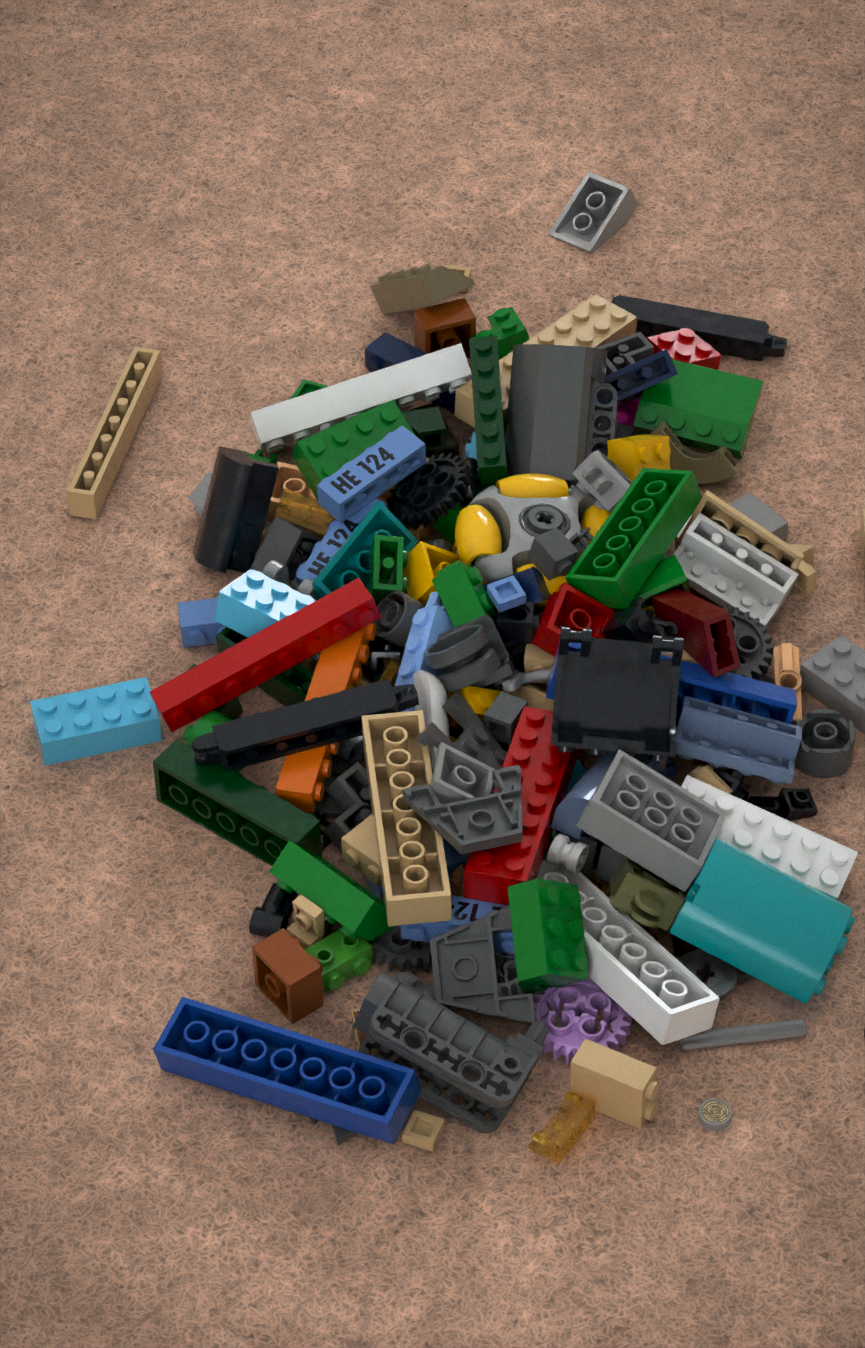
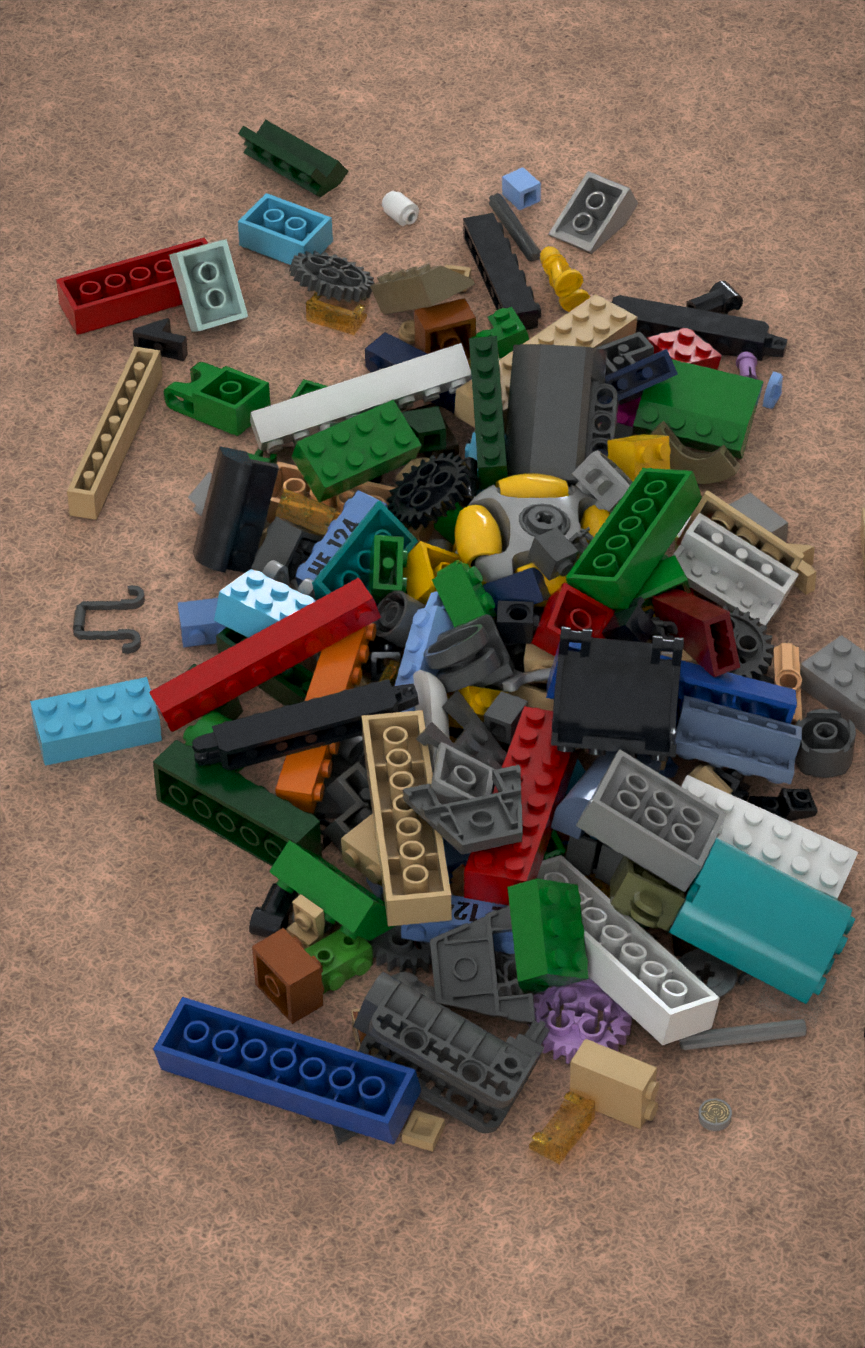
(121, 290): none -> red brick
(121, 634): none -> dark grey piece
(159, 337): none -> black slope
(208, 285): none -> light aqua brick
(219, 397): none -> green brick
(284, 229): none -> medium azure brick
(293, 158): none -> dark green brick
(331, 276): none -> dark grey gear
(334, 316): none -> clear yellow hinge
(371, 473): medium blue brick -> none
(400, 208): none -> white brick
(407, 332): none -> tan plate
(500, 268): none -> black brick
(506, 593): medium blue plate -> none
(514, 227): none -> dark grey axle
(521, 188): none -> light blue brick
(563, 279): none -> yellow piece
(569, 854): white wheel -> none
(720, 298): none -> black piece
(746, 363): none -> lavender pin
(773, 390): none -> light blue tile

